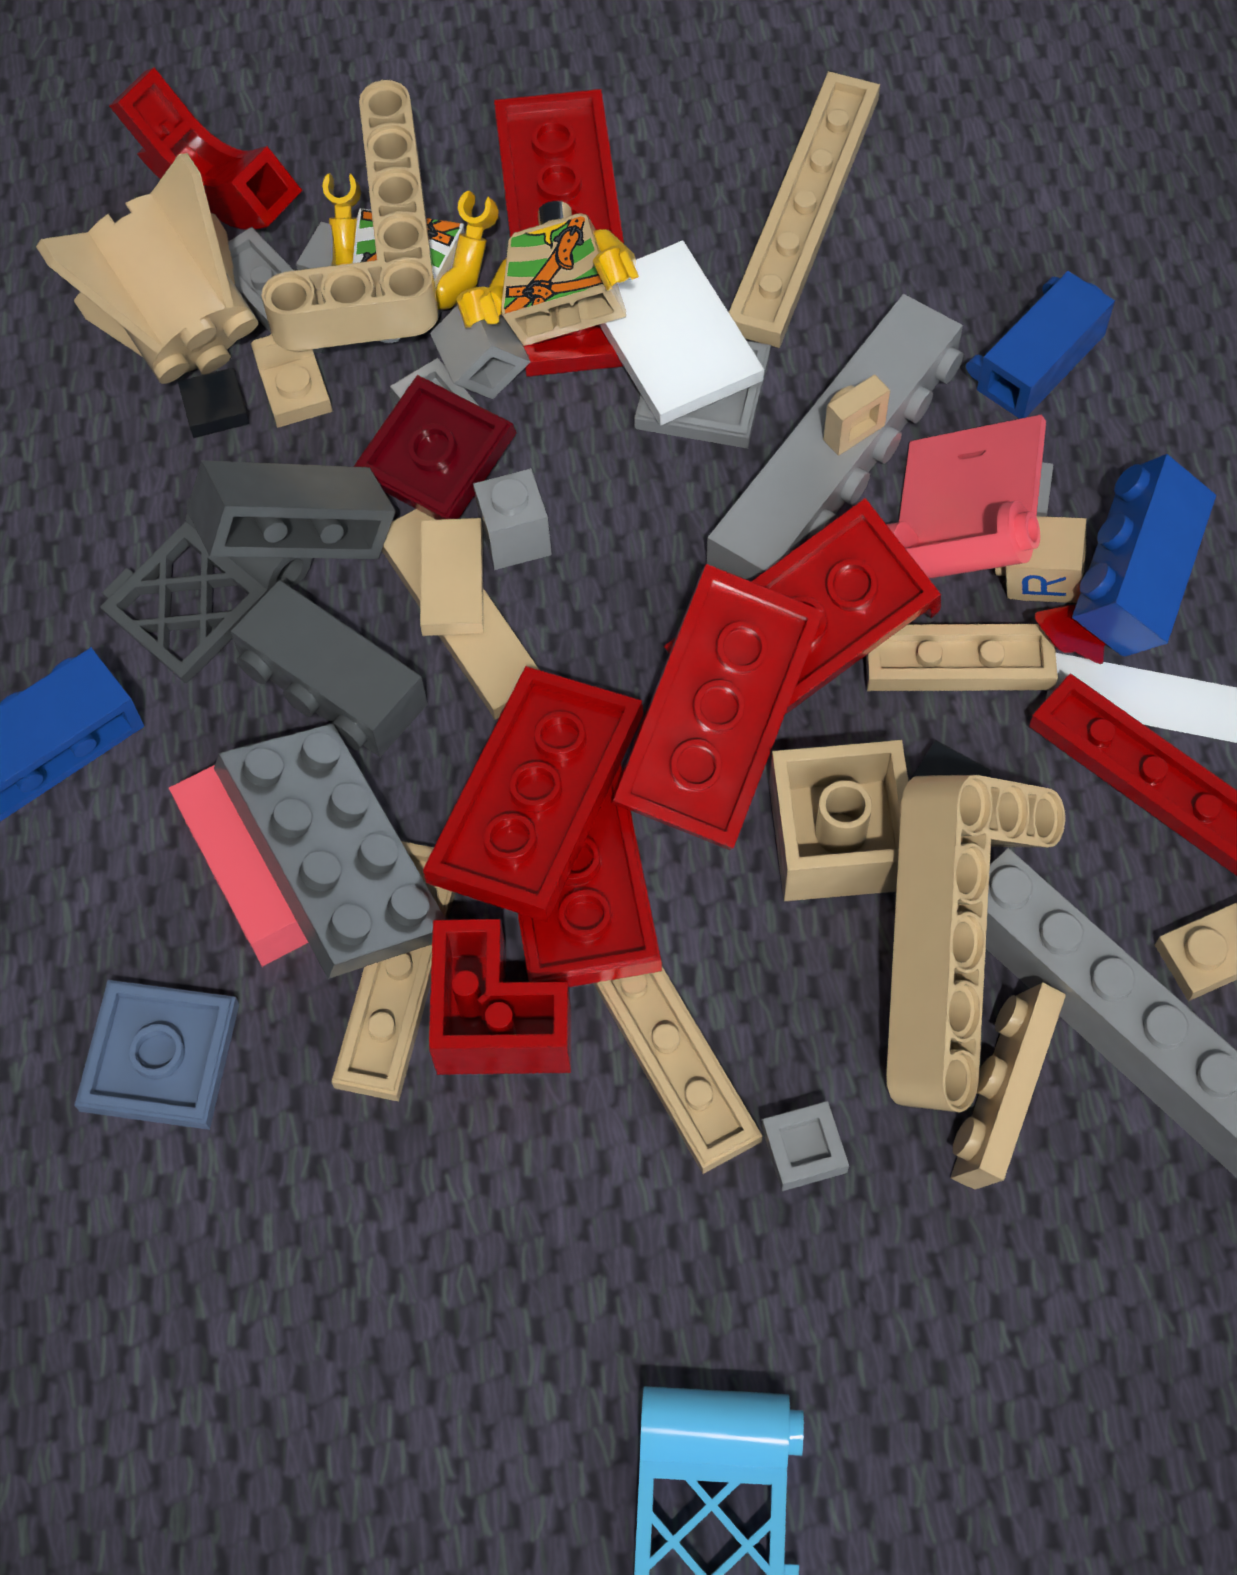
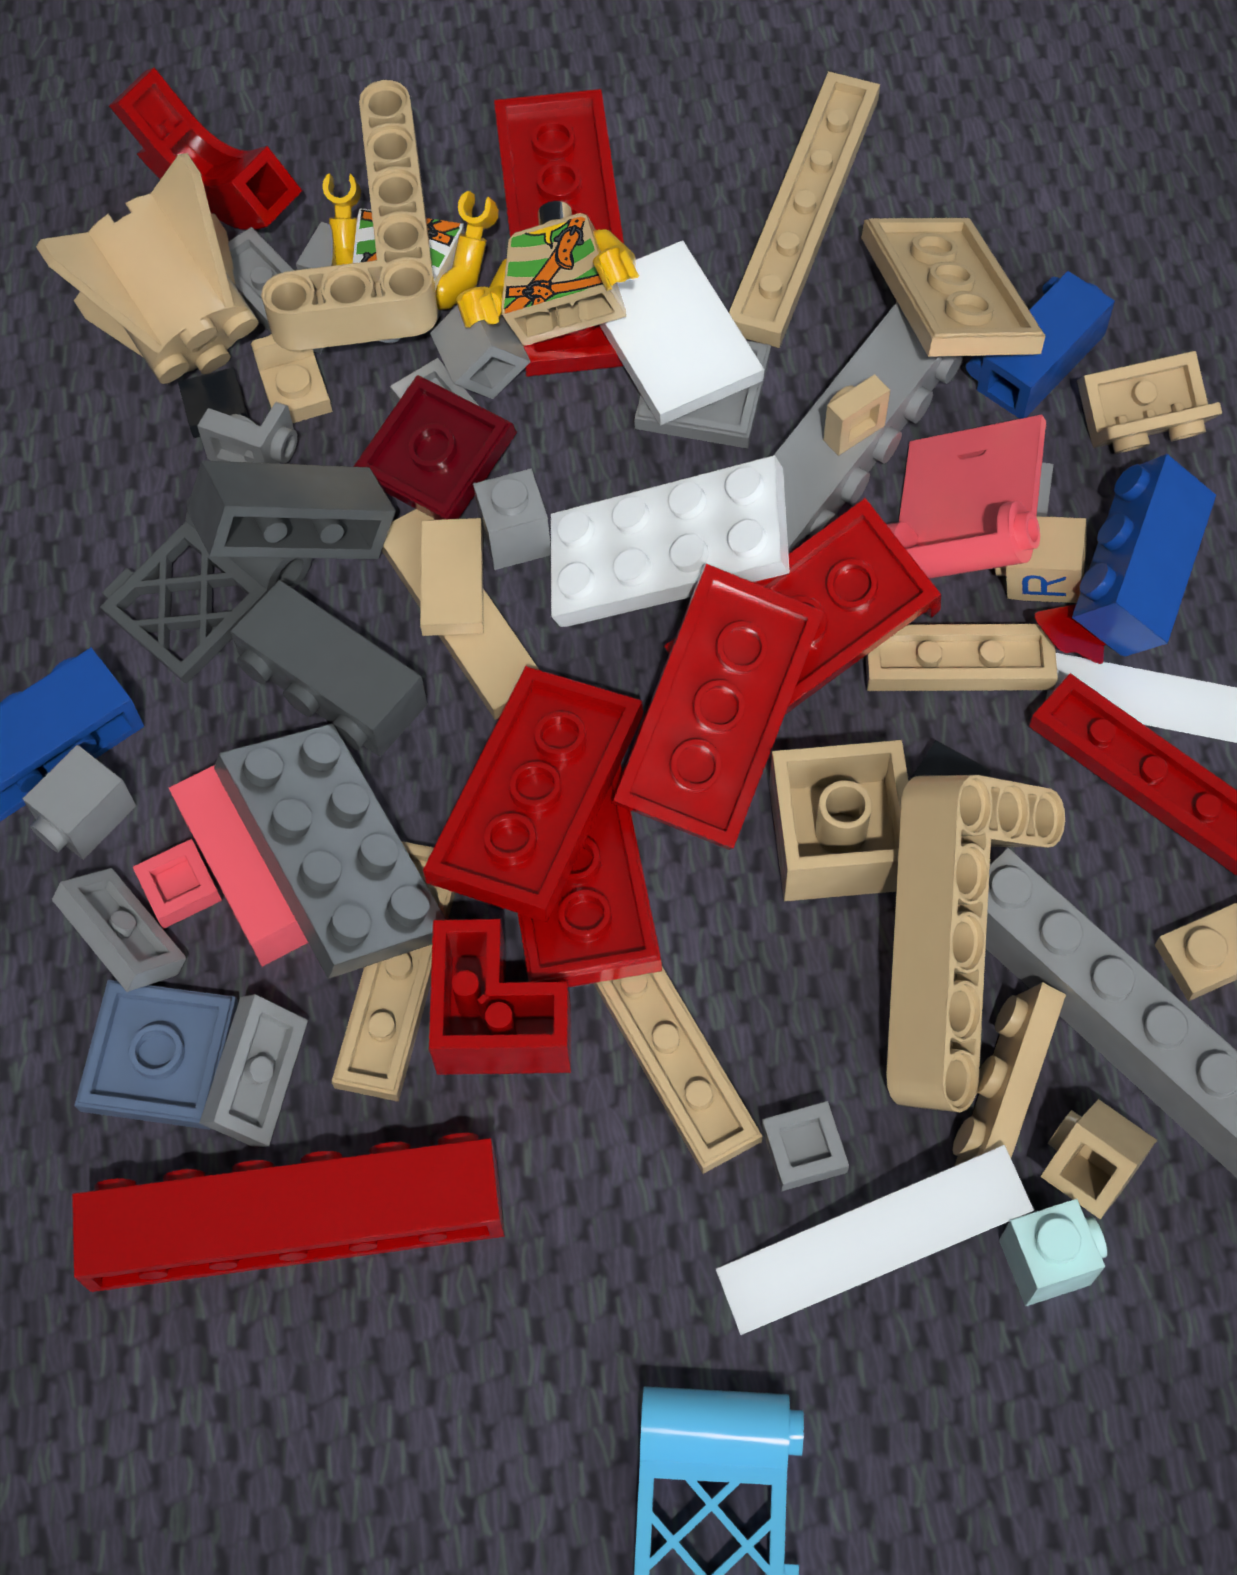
(78, 803): none -> light grey brick
(119, 929): none -> light grey plate
(177, 883): none -> coral plate
(241, 440): none -> light grey bracket
(254, 1071): none -> light grey plate
(286, 1213): none -> red brick
(658, 540): none -> white plate
(874, 1239): none -> white sticker
(951, 287): none -> tan tile
(1053, 1251): none -> light aqua brick
(1096, 1156): none -> tan brick
(1146, 400): none -> tan bracket

